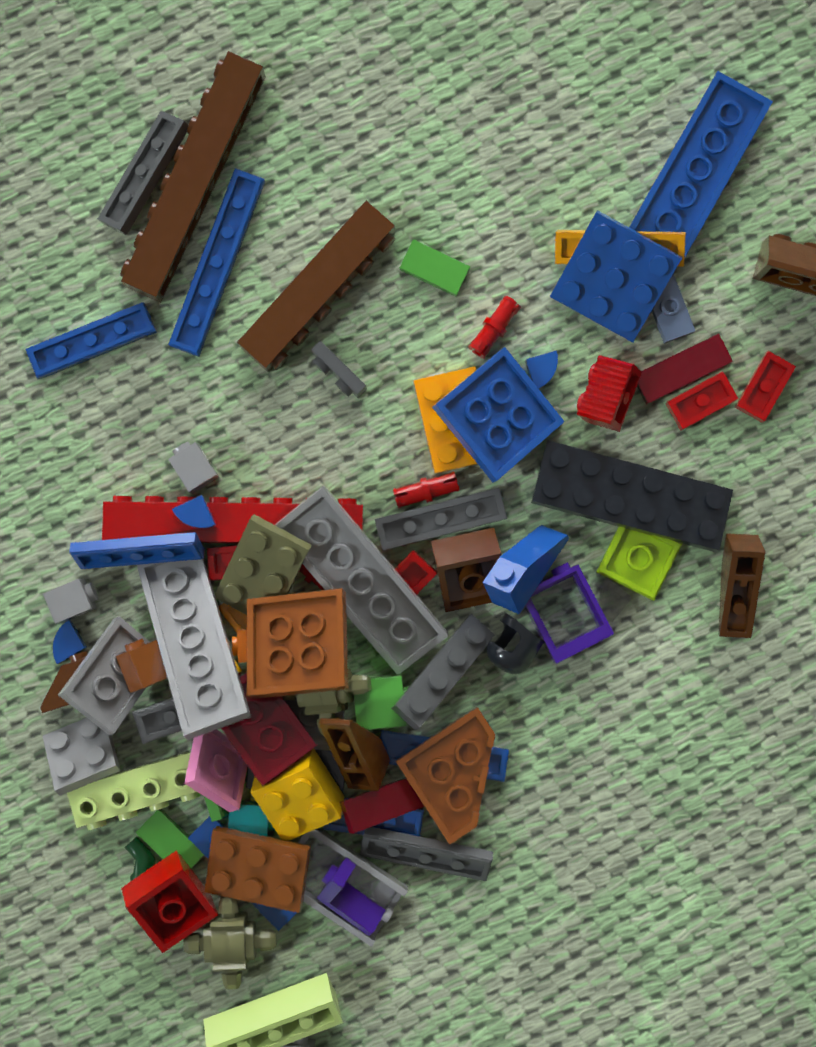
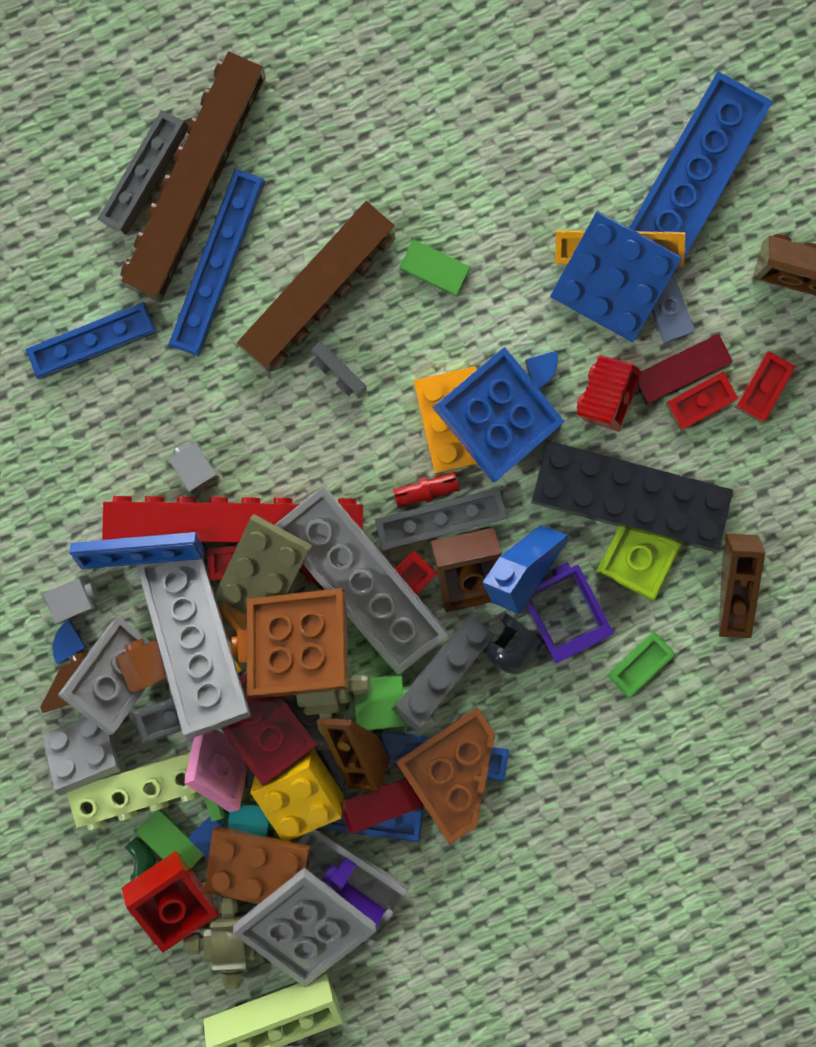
(195, 513): blue tile -> none
(304, 927): none -> light grey plate
(426, 853): dark grey tile -> none
(494, 327): red pin -> none
(641, 664): none -> bright green tile

